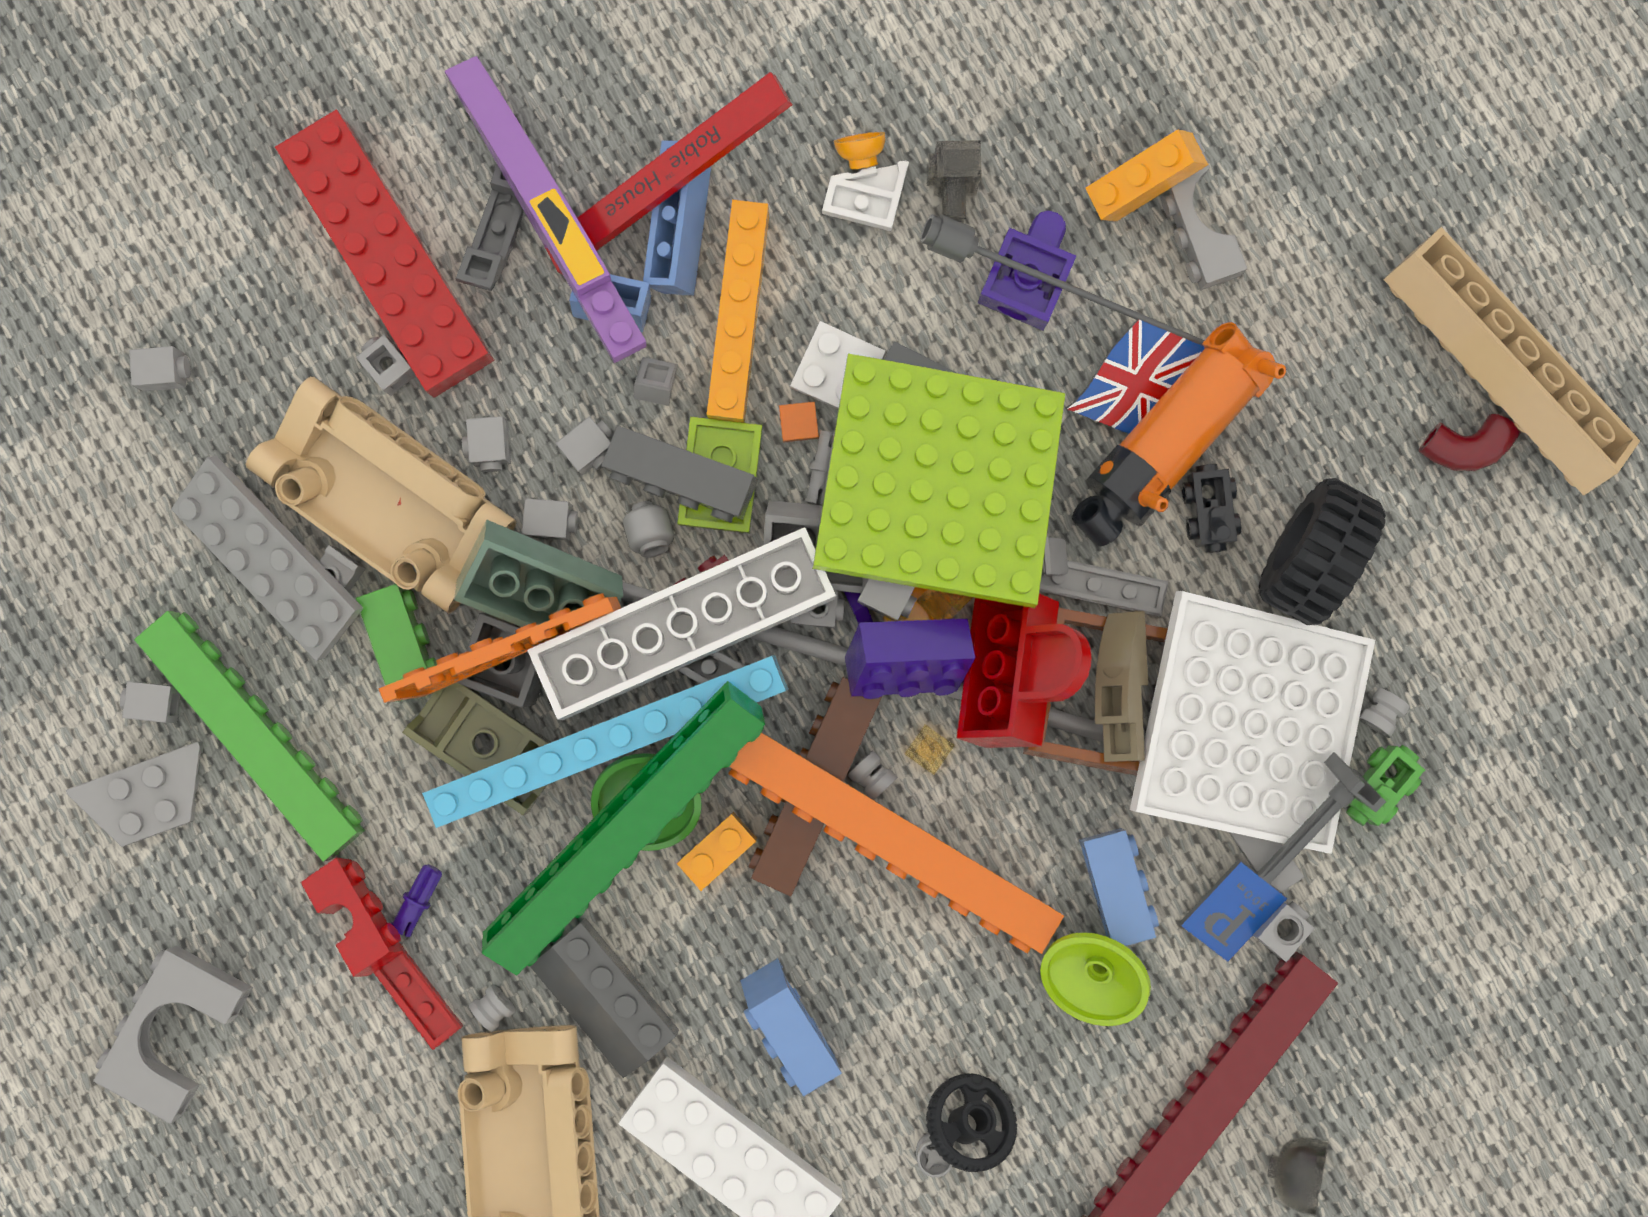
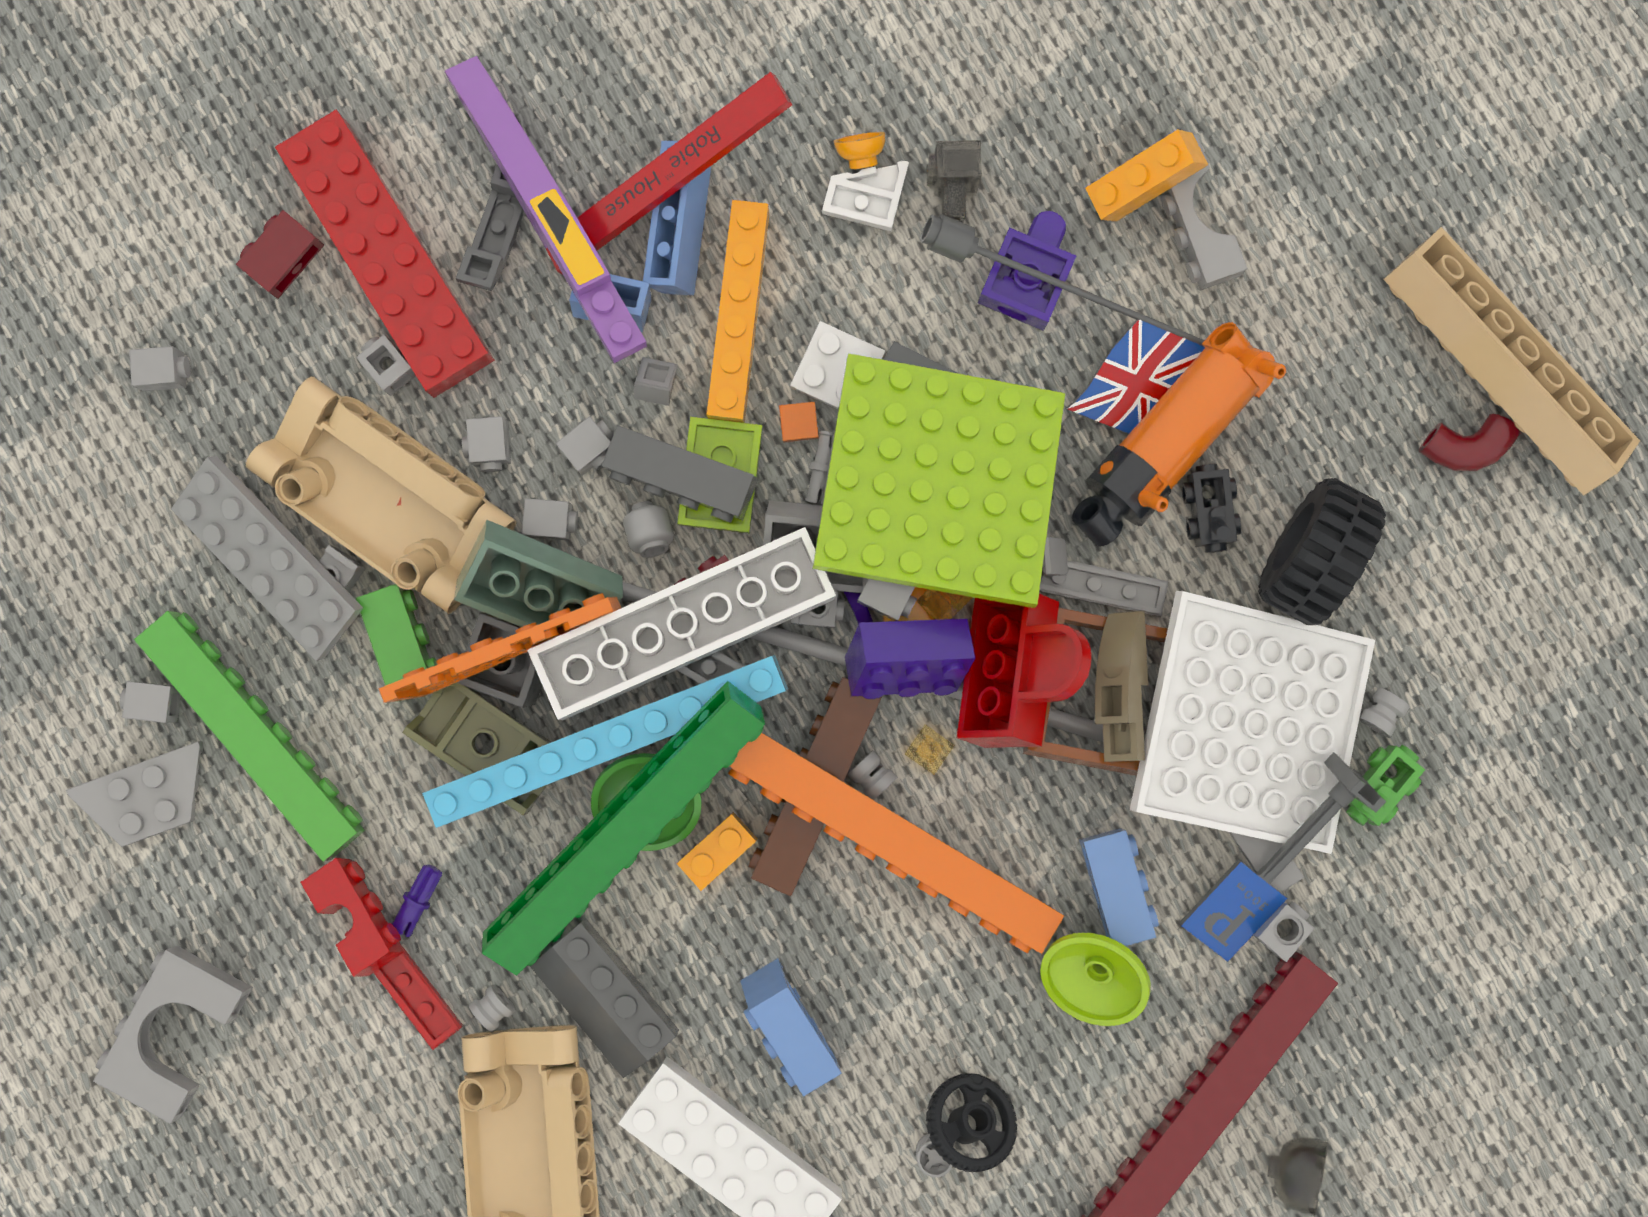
(279, 253): none -> dark red brick

